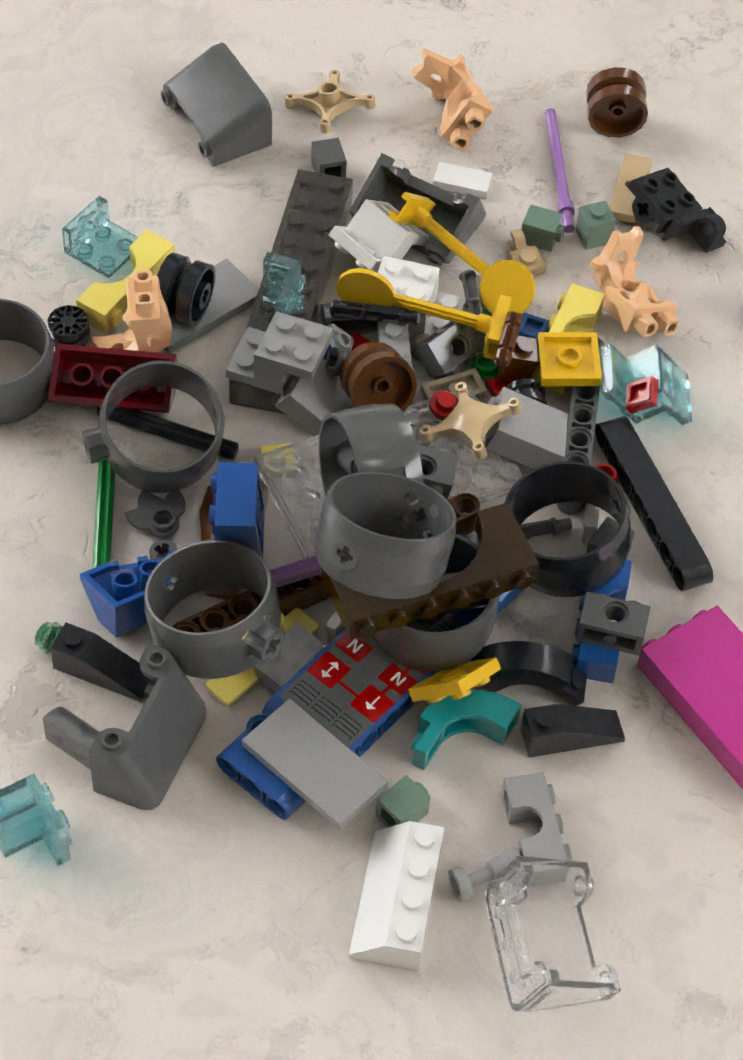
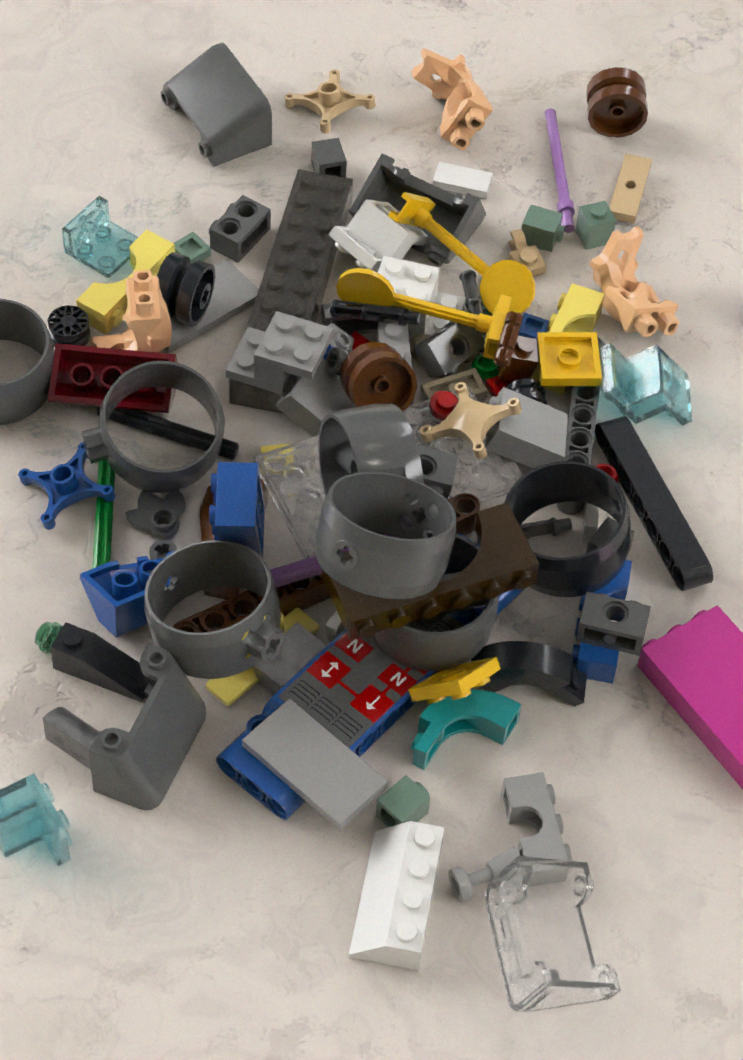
(66, 486): none -> blue piece
(193, 247): none -> sand green plate
(240, 228): none -> dark grey brick
(283, 283): clear light blue bracket -> none
(568, 728): black slope -> none
(641, 394): red tile -> none
(668, 202): black plate -> none

